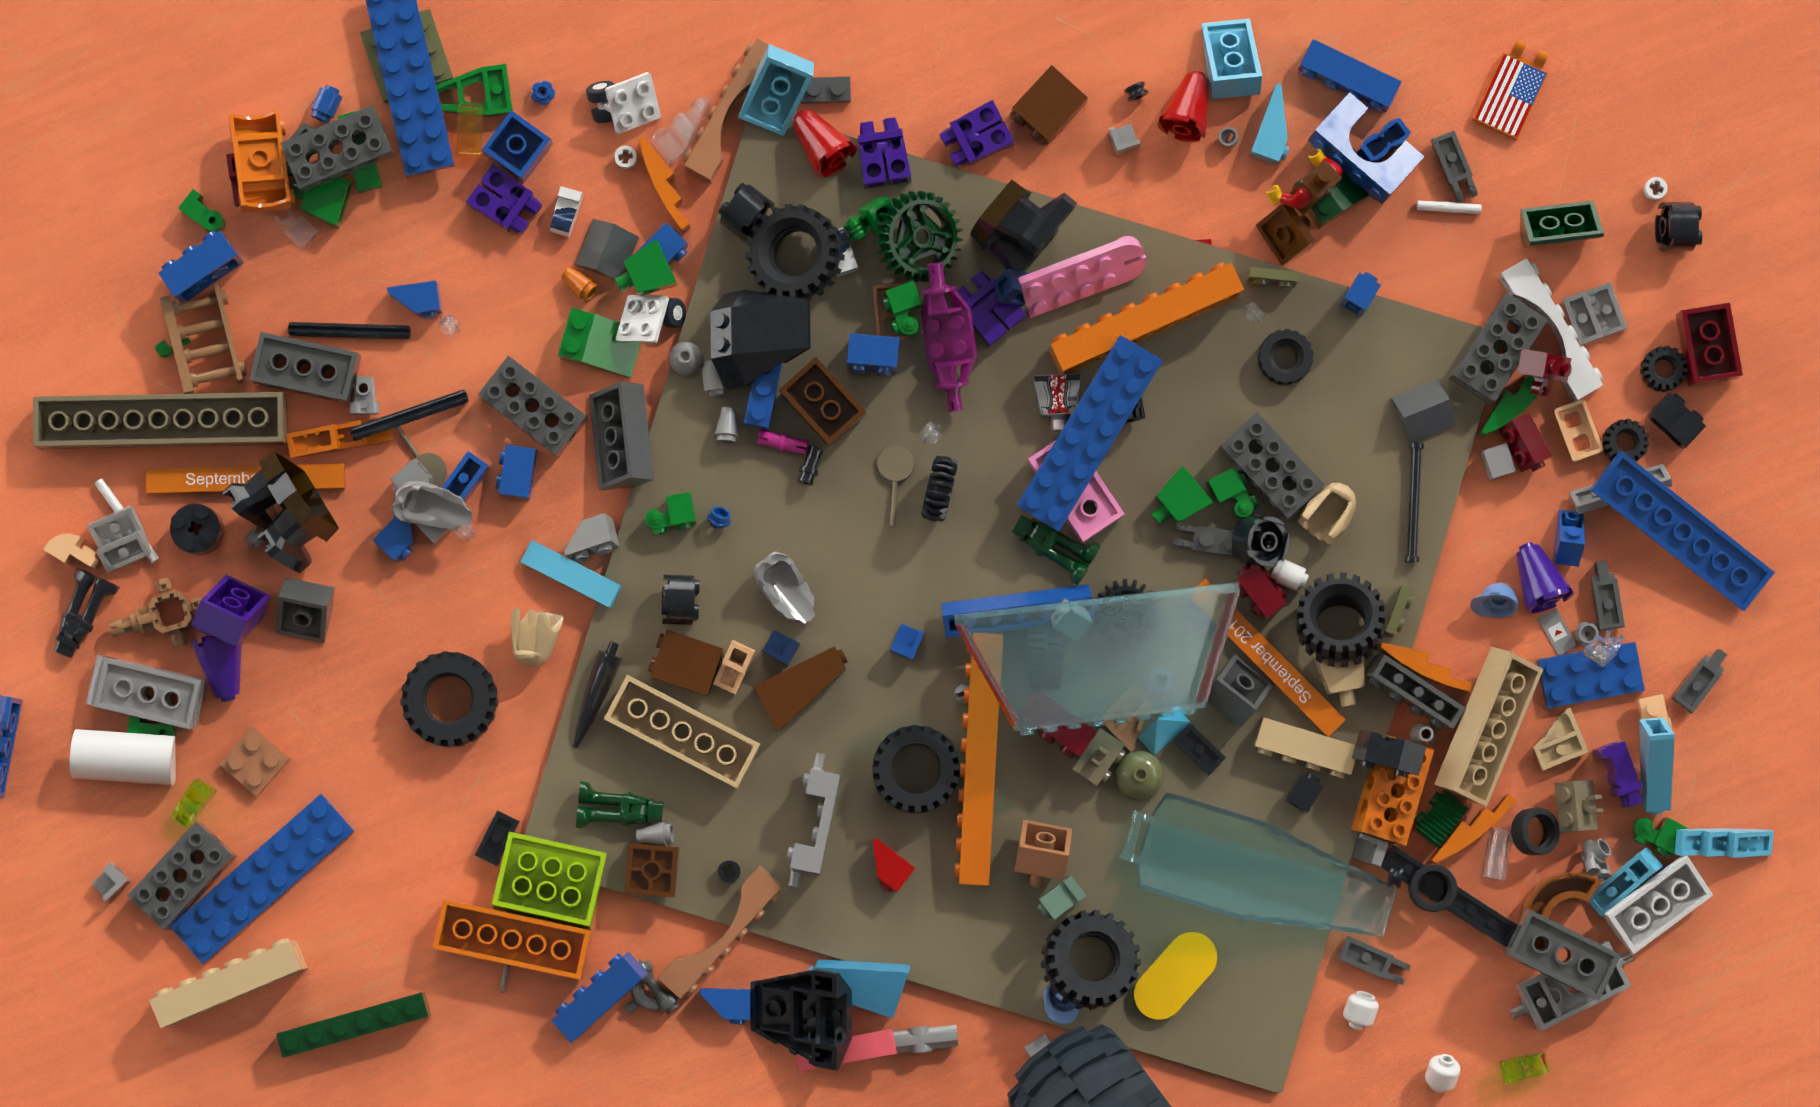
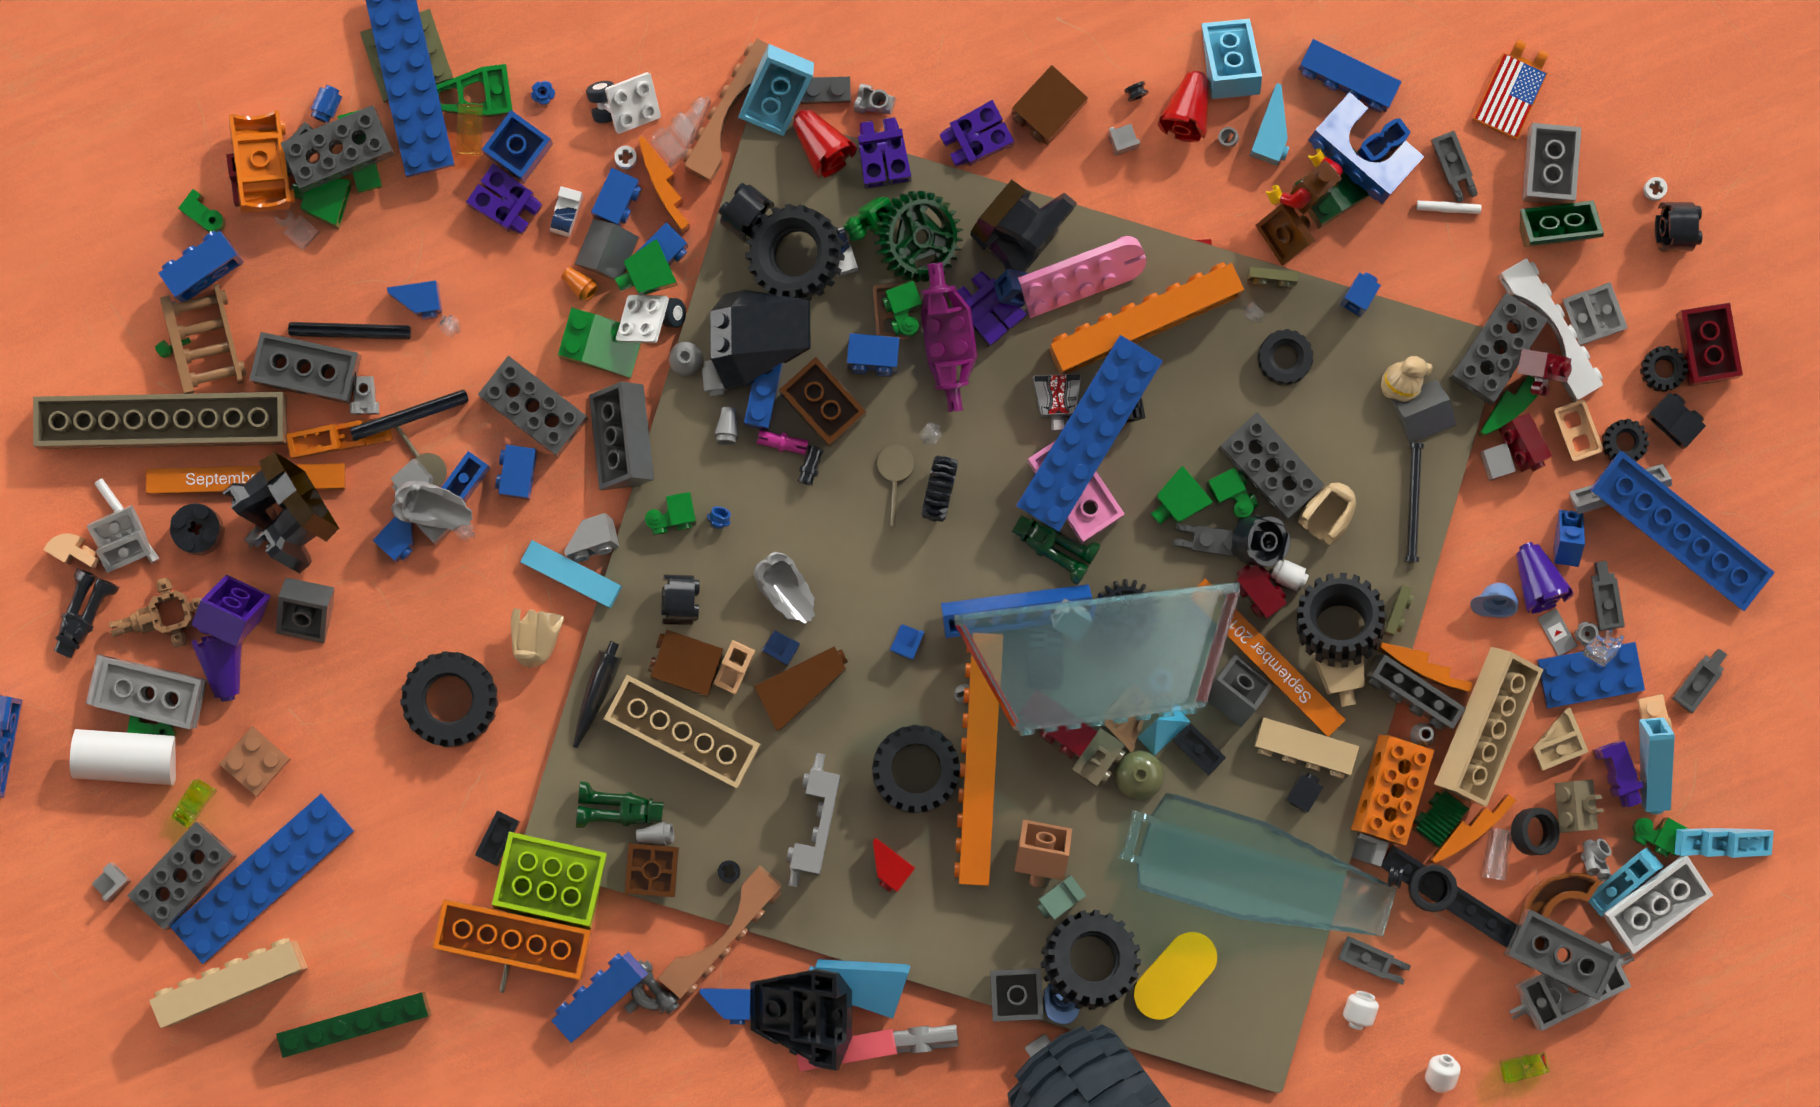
(616, 198): none -> blue brick
(869, 99): none -> light grey plate
(1016, 994): none -> dark grey brick
(1388, 752): black brick -> none
(1405, 378): none -> tan hair
(1551, 163): none -> light grey brick

